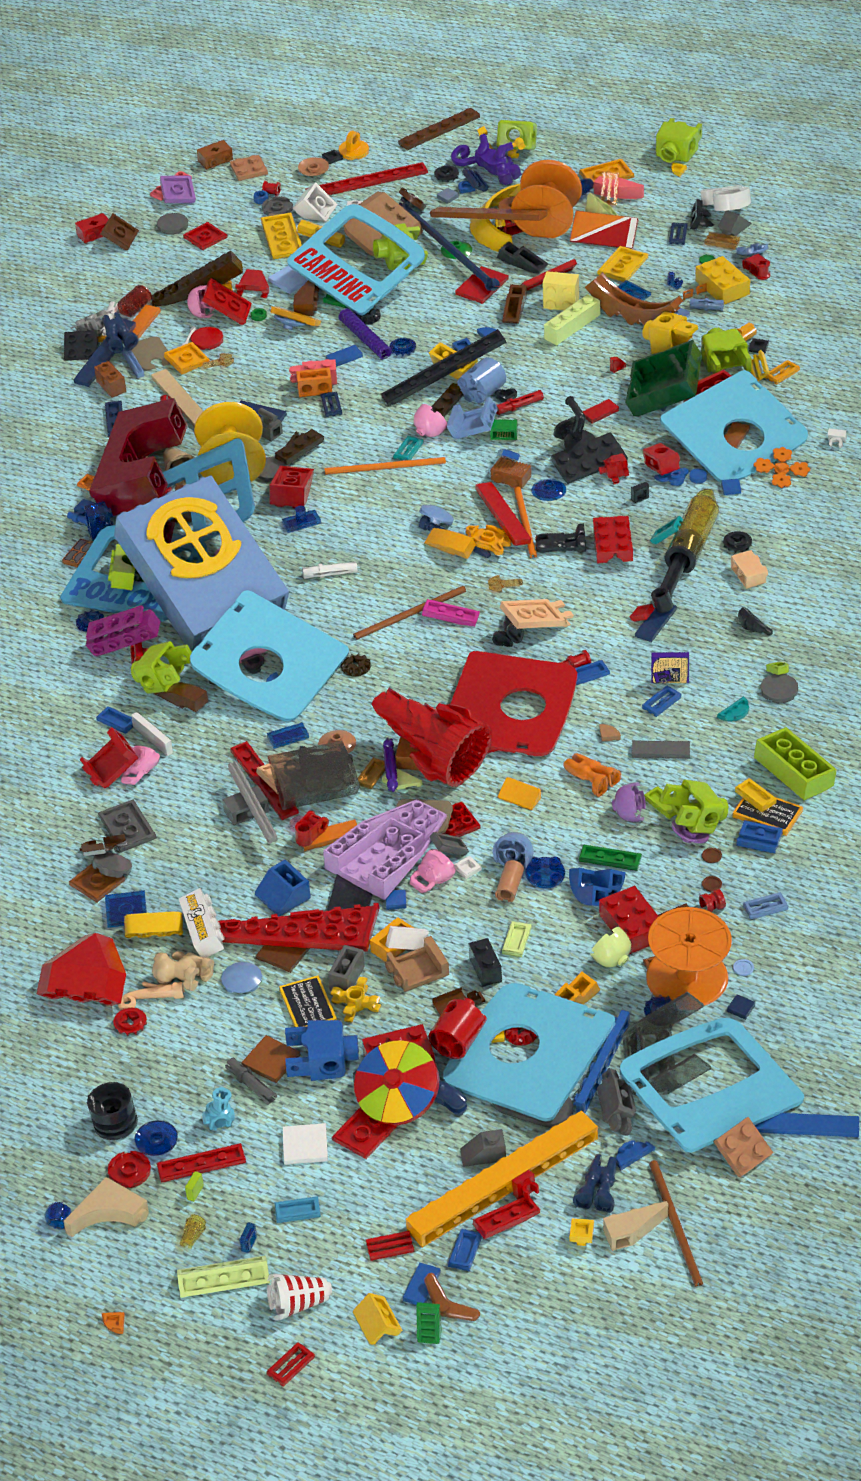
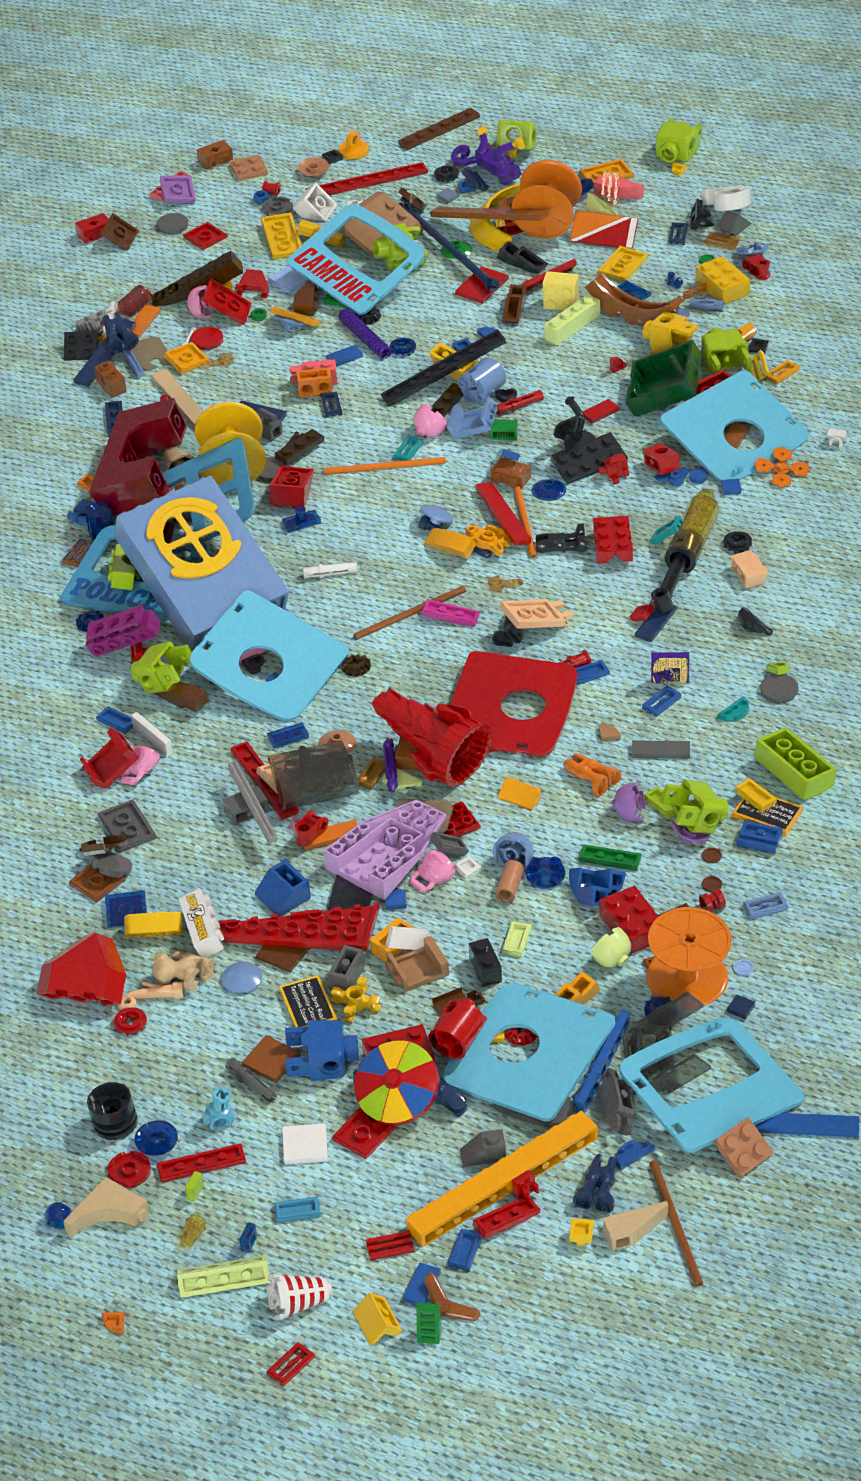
(640, 492): black tile -> none

